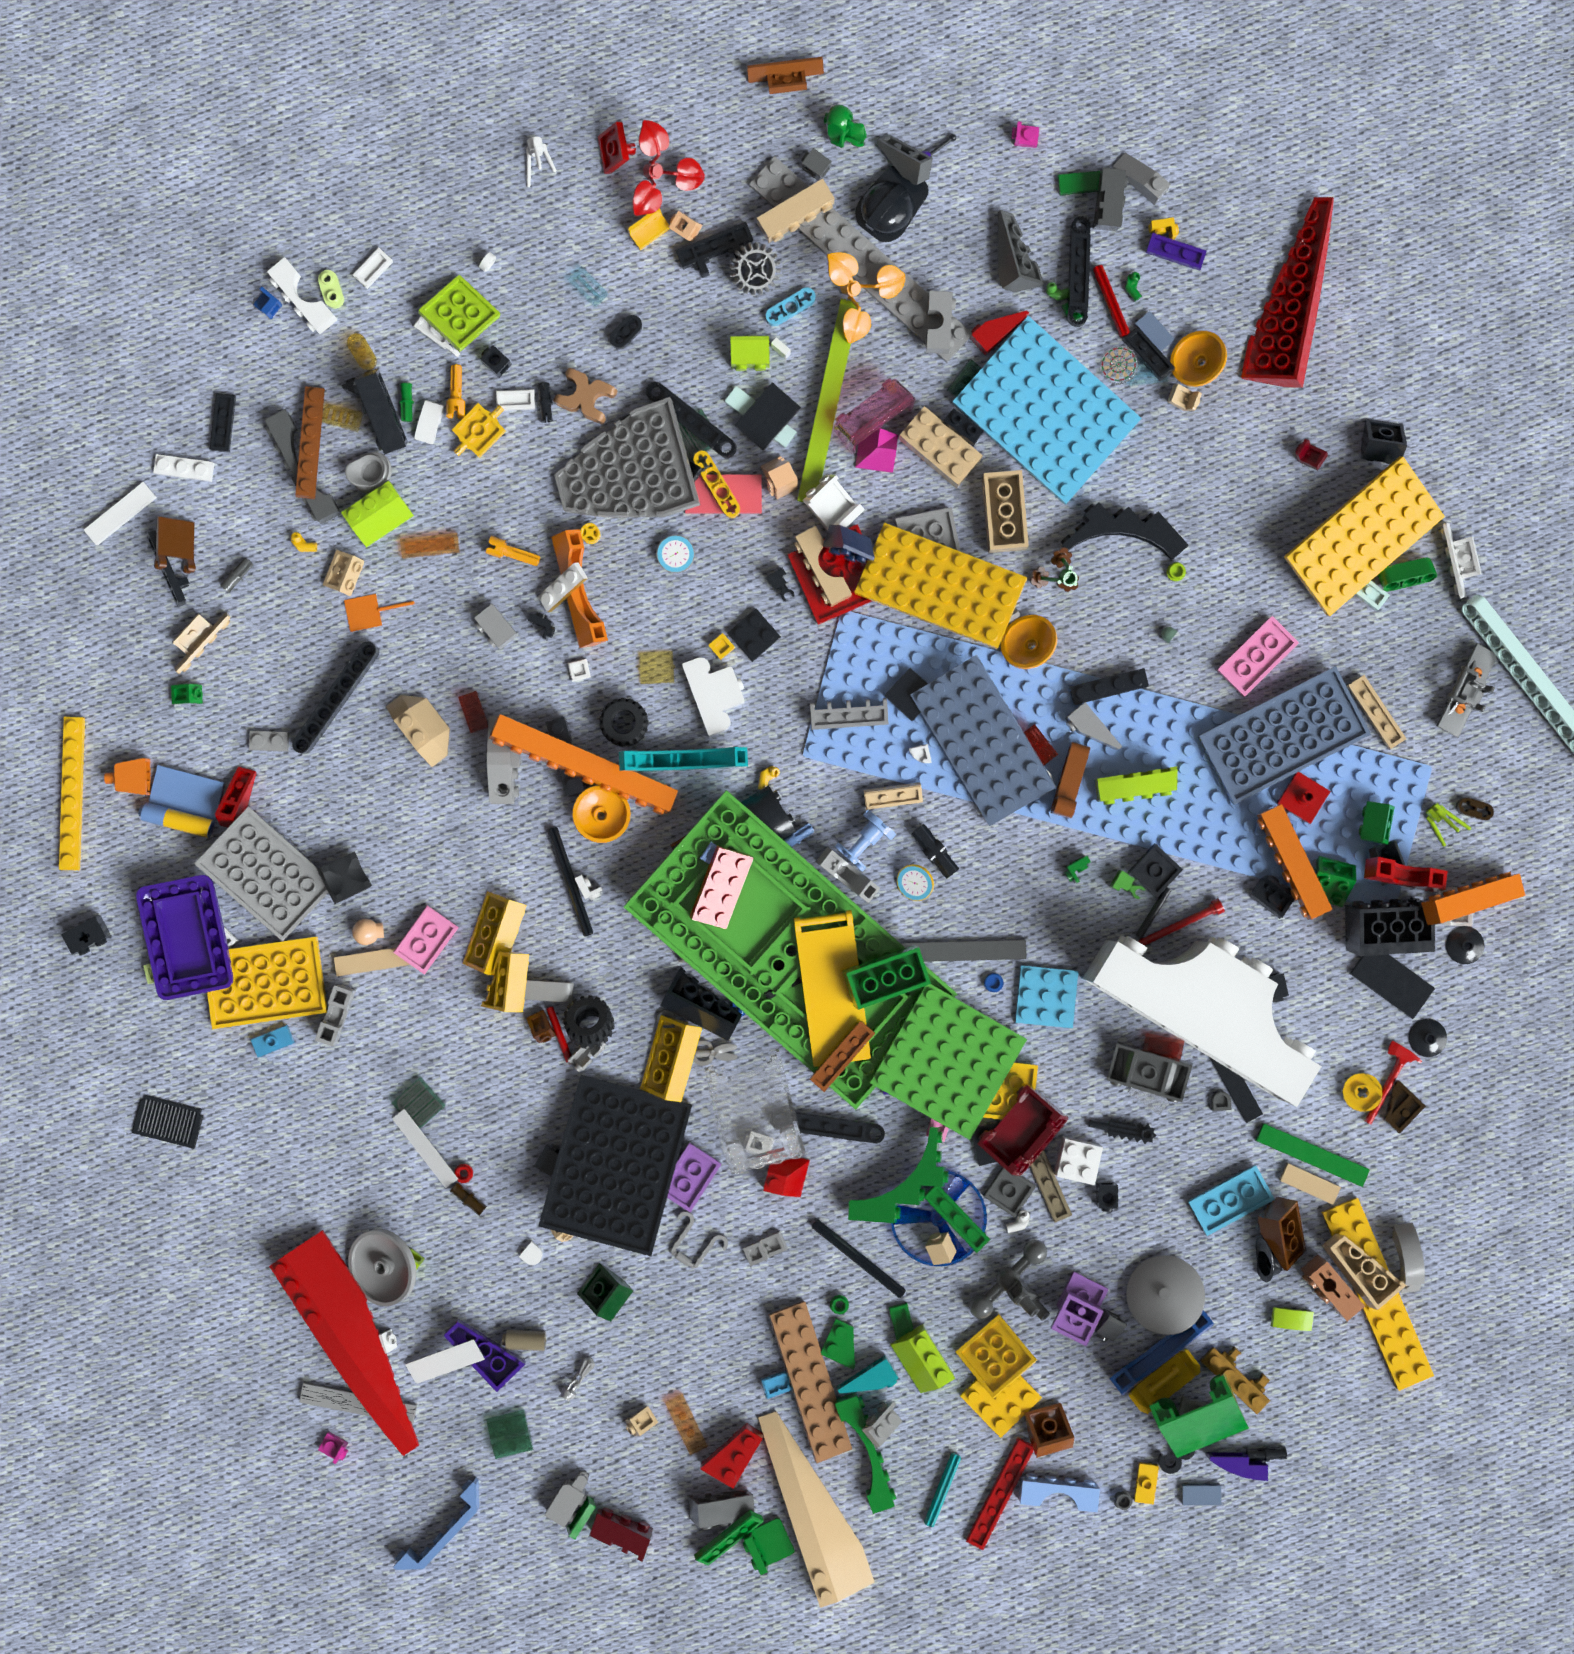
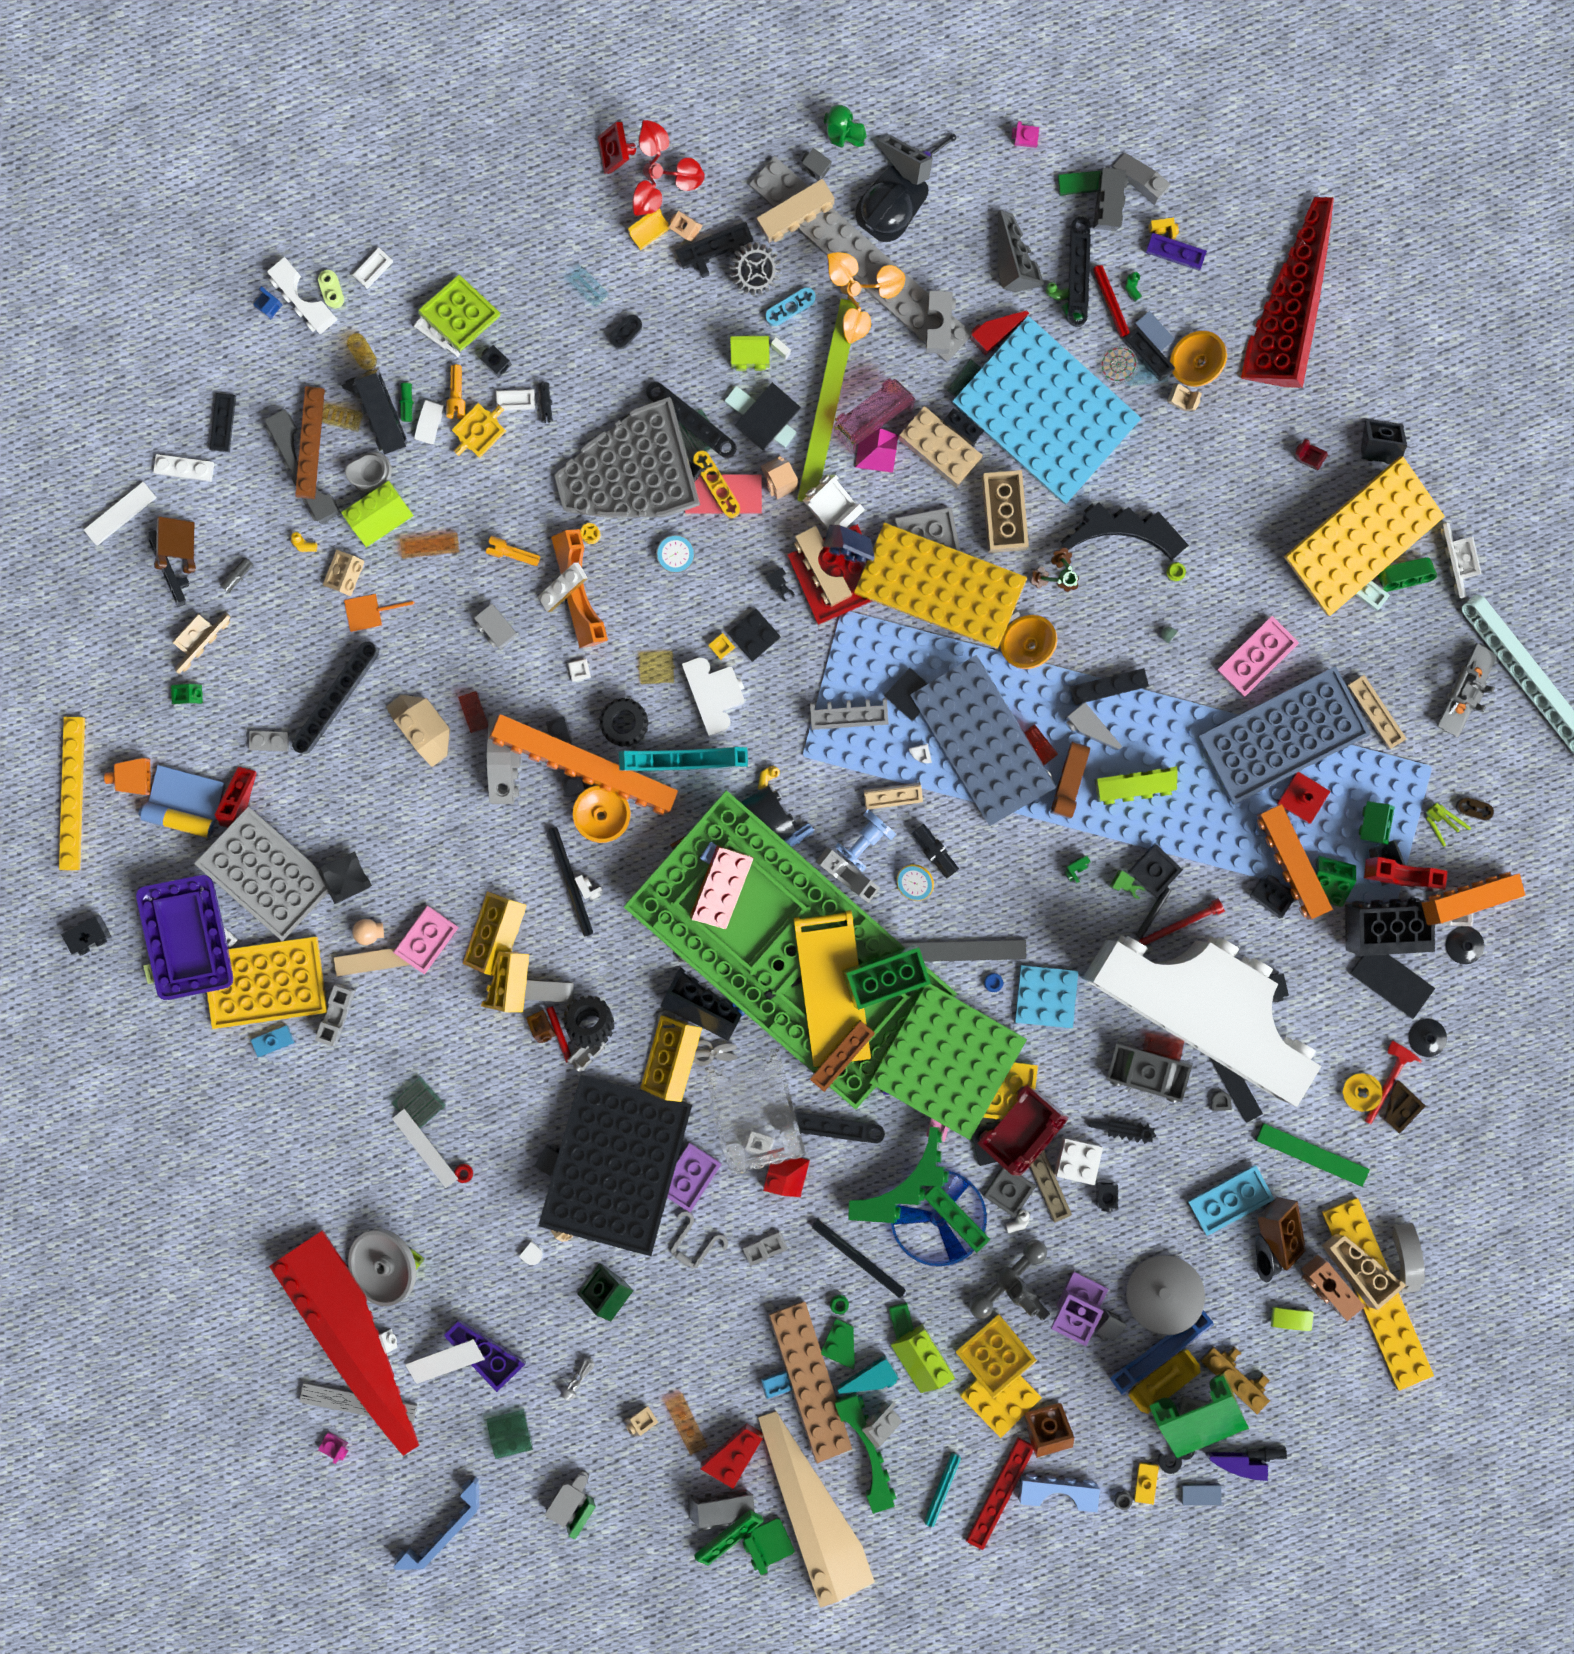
(168, 1121): black window -> none
(468, 1198): dark brown pin -> none
(487, 262): white tile -> none
(524, 1340): dark tan brick -> none
(536, 149): white plant -> none
(541, 620): black bracket -> none
(585, 396): medium nougat piece -> none
(622, 1532): dark red wedge -> none
(786, 75): dark orange bracket -> none
(940, 1248): tan brick -> none
(1310, 1183): tan tile -> none

